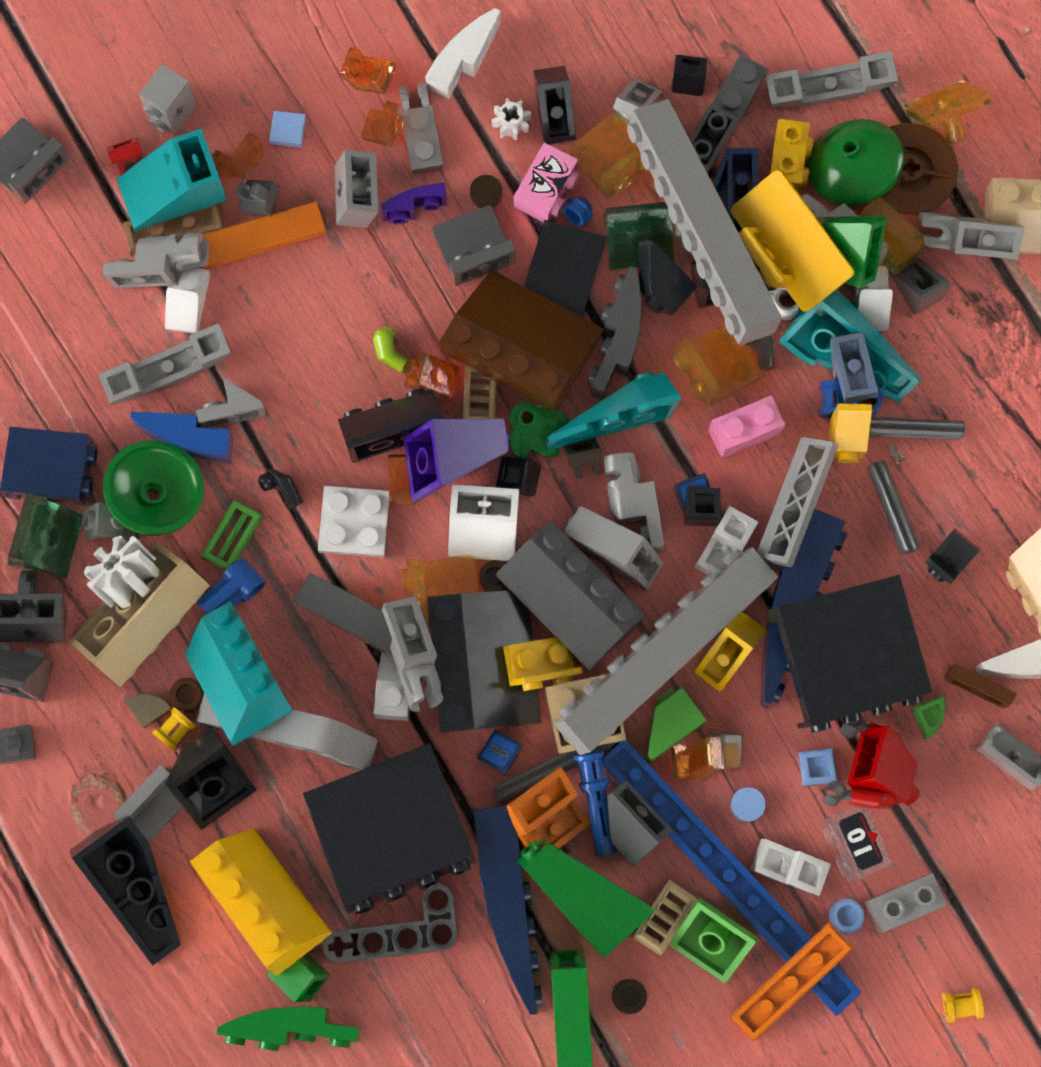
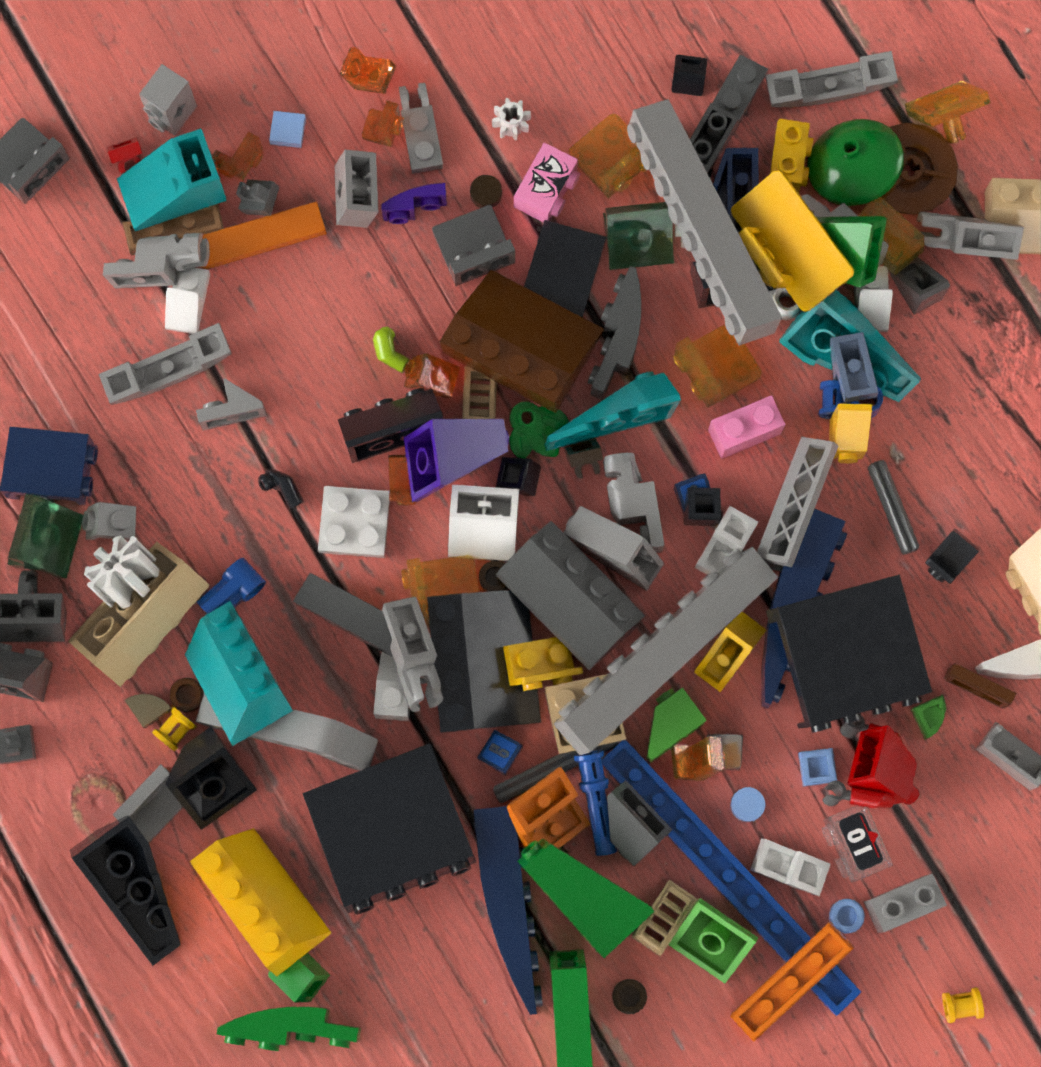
(157, 469): green dish -> none
(187, 434): blue slope -> none
(242, 544): bright green tile -> none
(391, 933): dark grey beam -> none
(463, 54): white slope -> none
(554, 104): black slope -> none
(578, 211): blue plate -> none
(634, 96): light grey slope -> none
(661, 280): black slope -> none
(765, 350): clear smoke arm -> none
(916, 428): dark grey axle -> none

